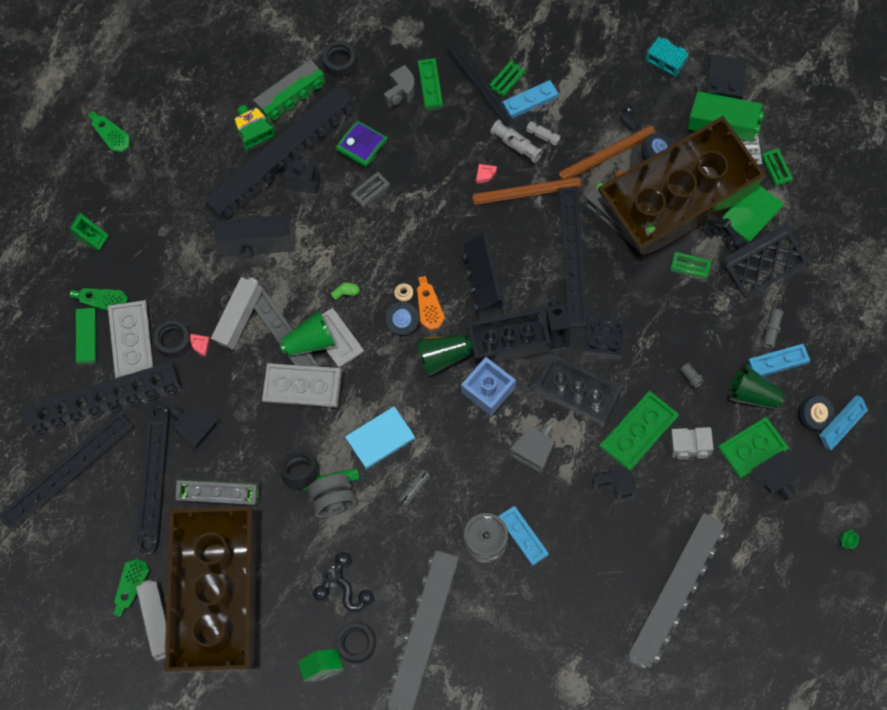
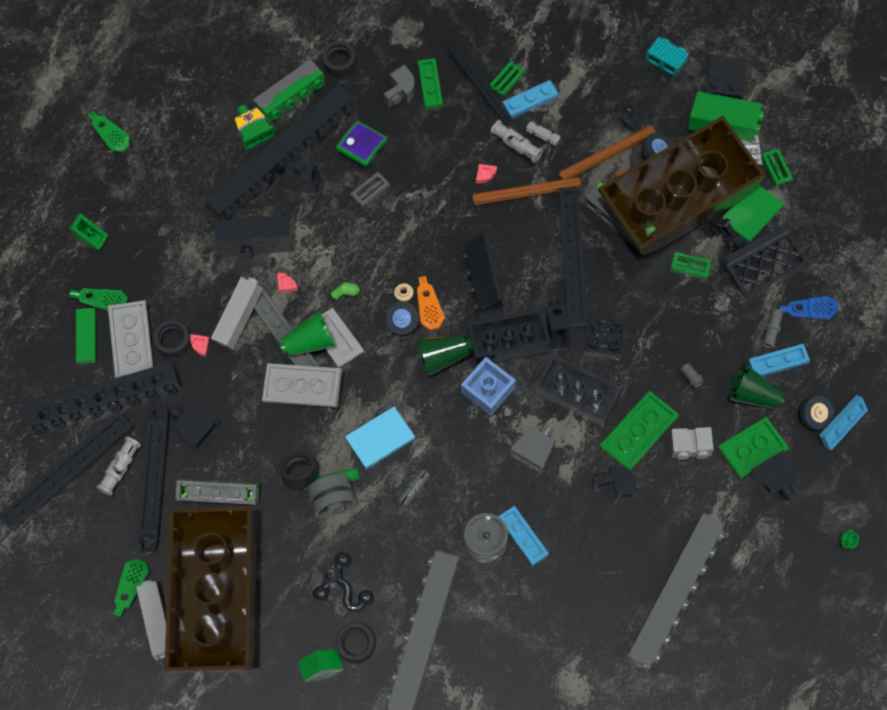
(119, 464): none -> light grey piece
(286, 283): none -> coral tile
(810, 311): none -> blue piece

